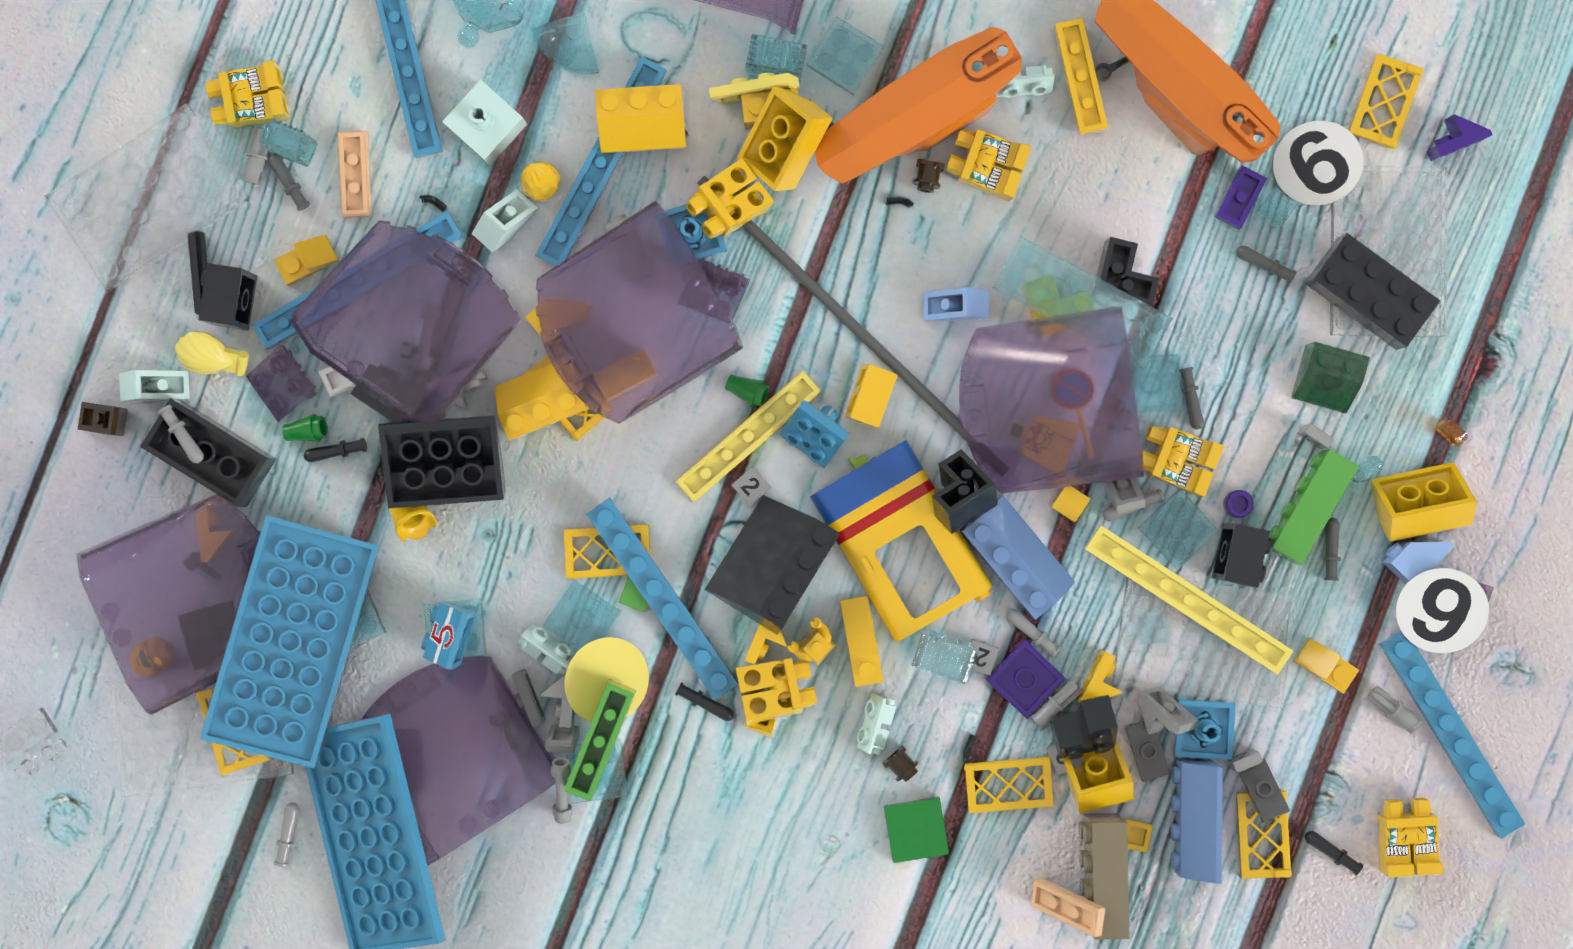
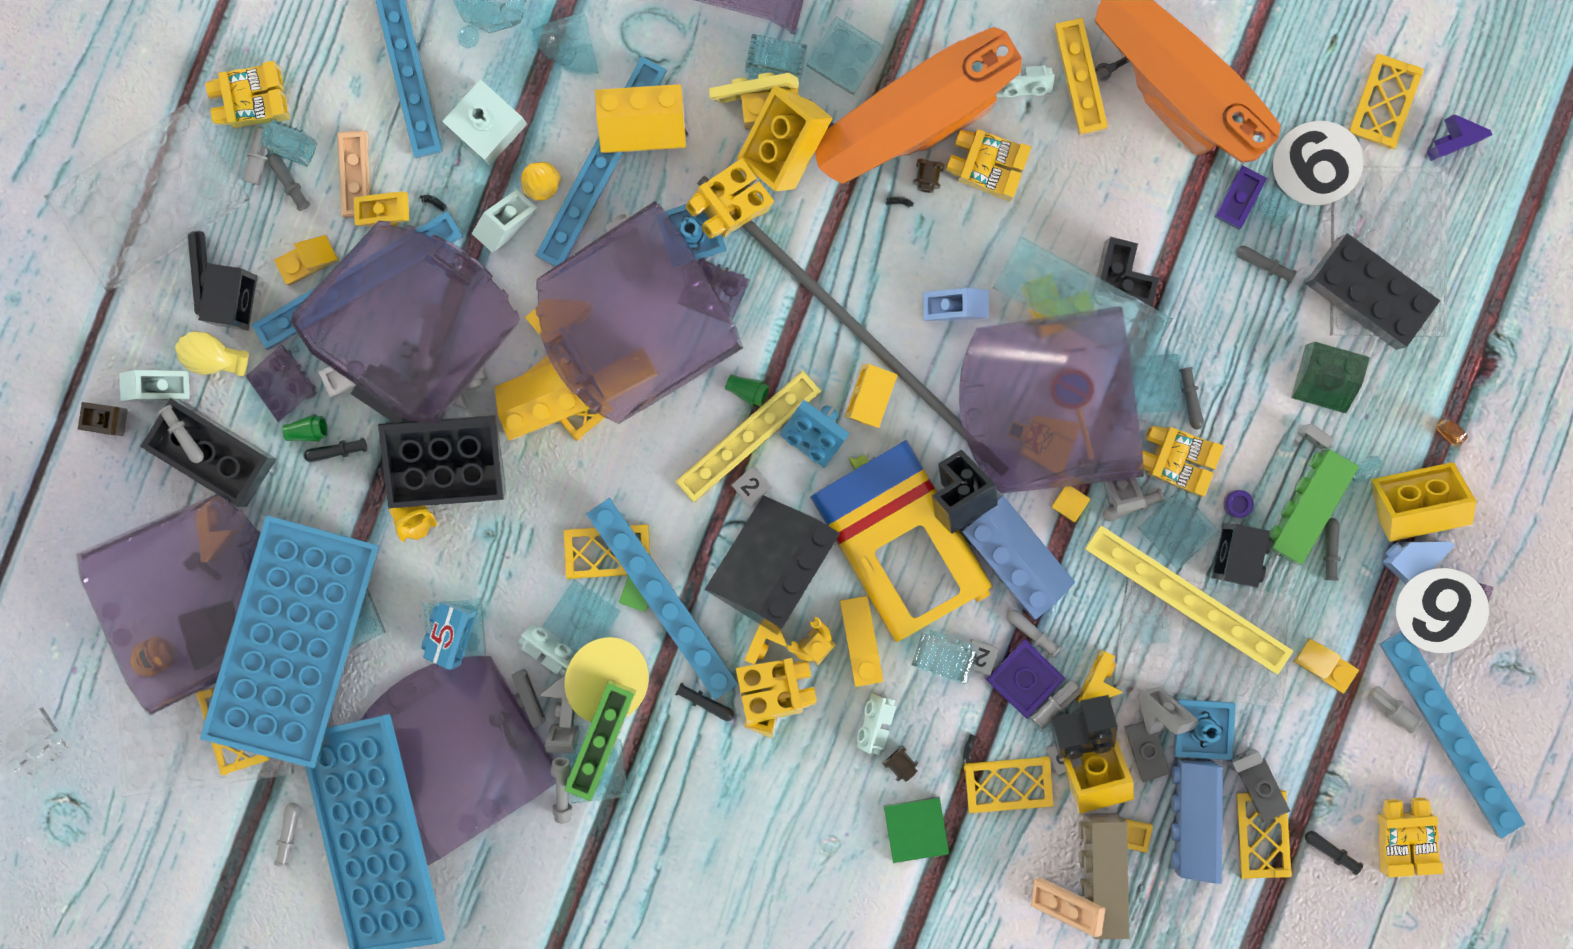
(383, 207): none -> yellow slope

